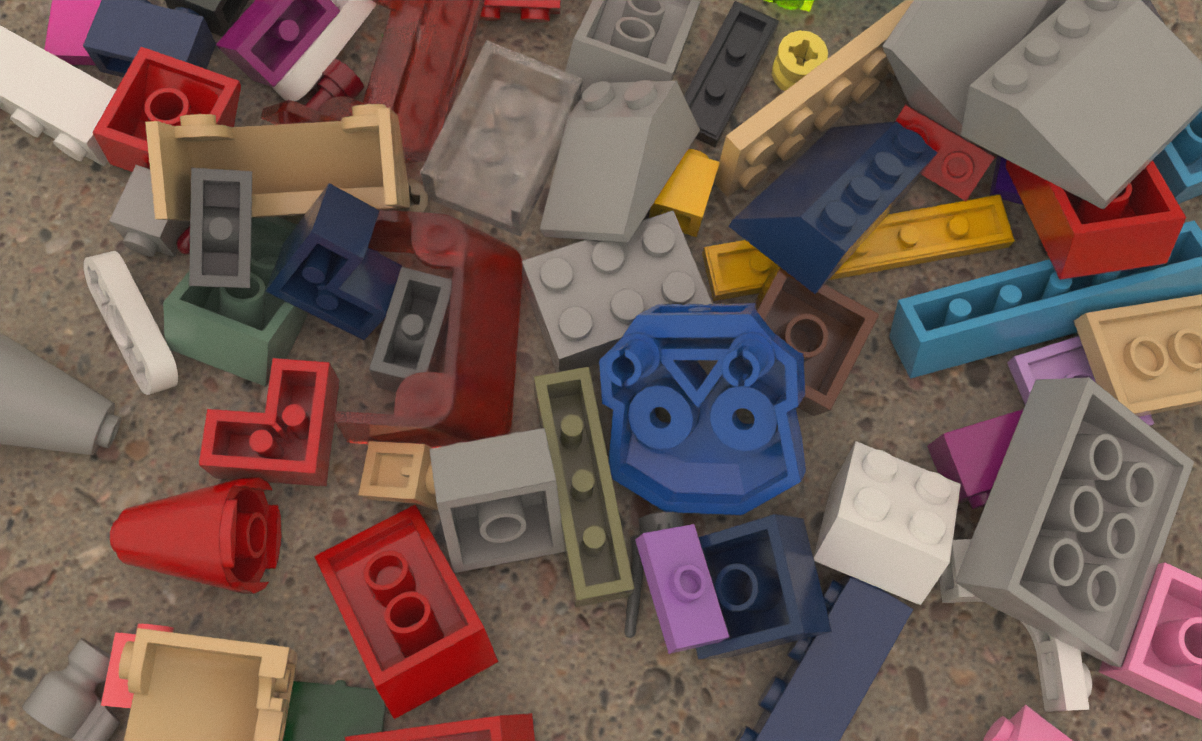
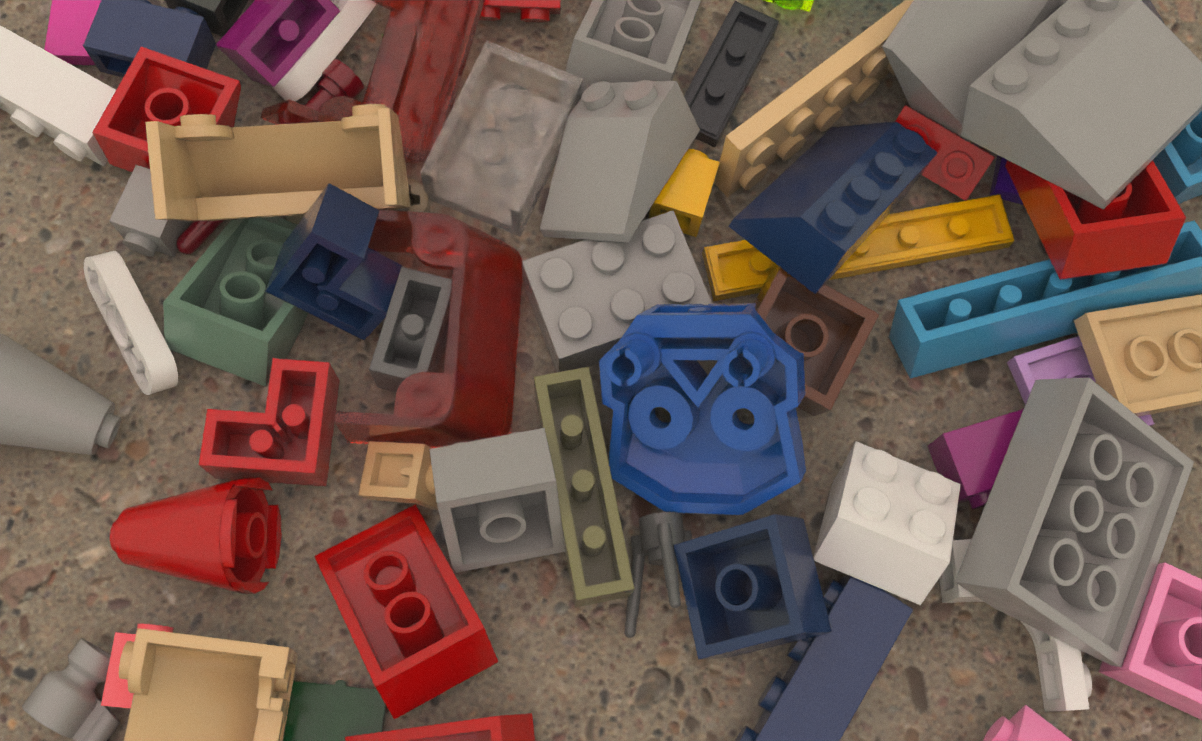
(220, 228): dark grey brick -> none
(681, 588): medium lavender plate -> none
(802, 45): light yellow wheel -> none

